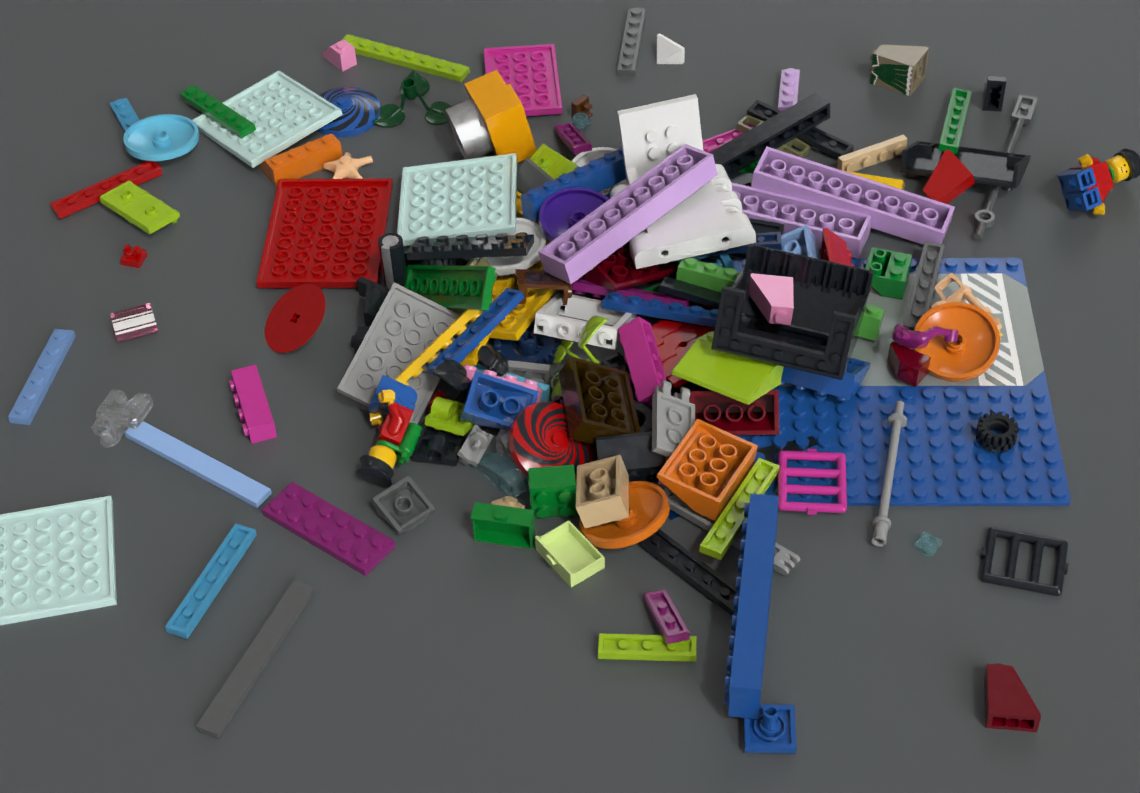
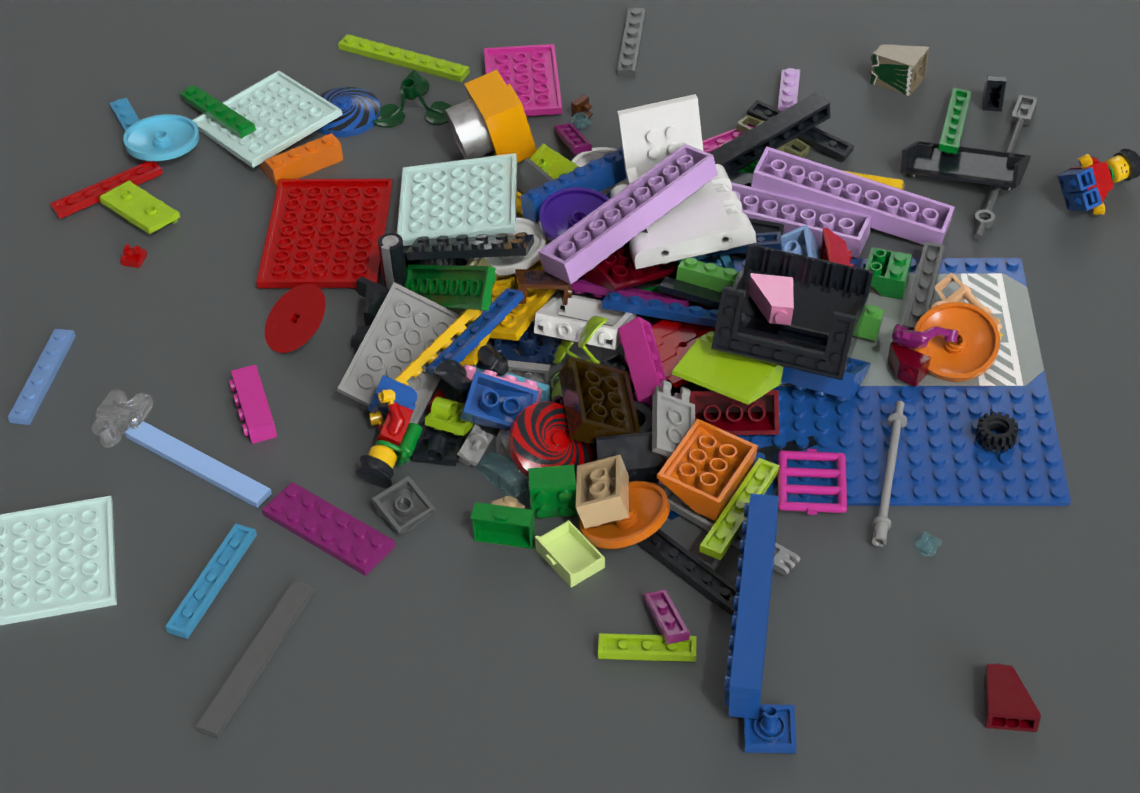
(133, 322): slope -> none
(341, 55): bright pink slope -> none
(347, 167): light nougat animal -> none
(669, 51): white slope -> none
(873, 154): tan plate -> none
(948, 179): red slope -> none
(1009, 578): black bar -> none

